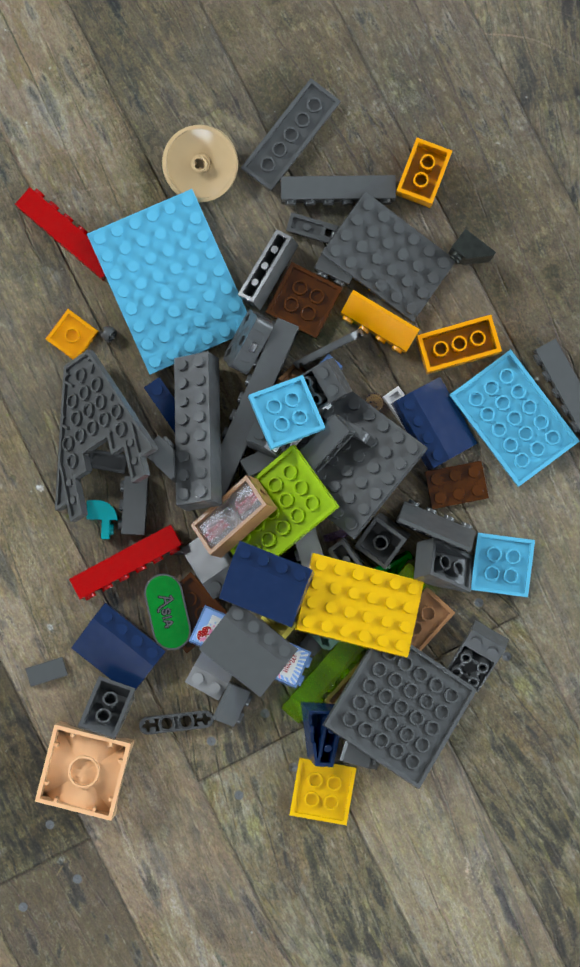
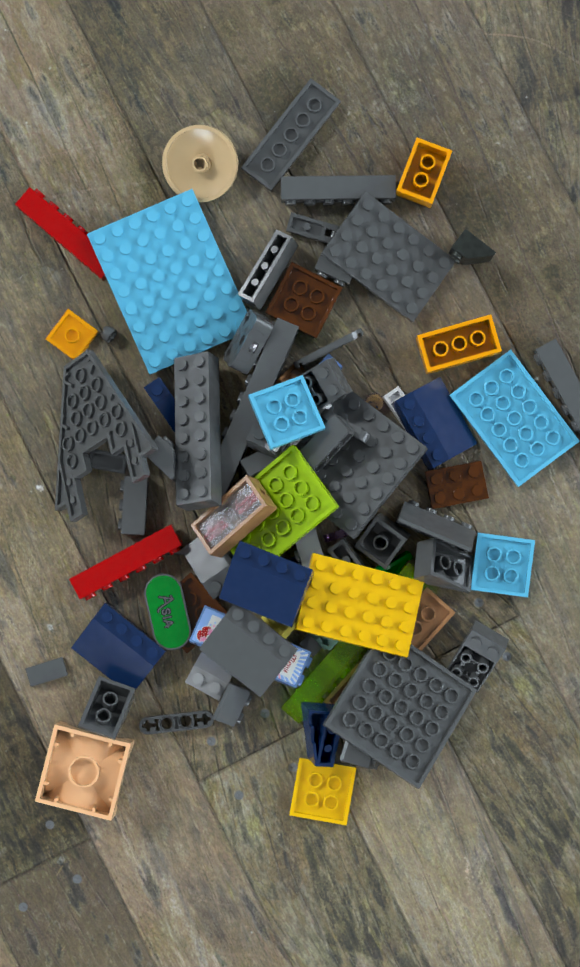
(102, 511): teal brick -> none
(379, 322): light orange slope -> none

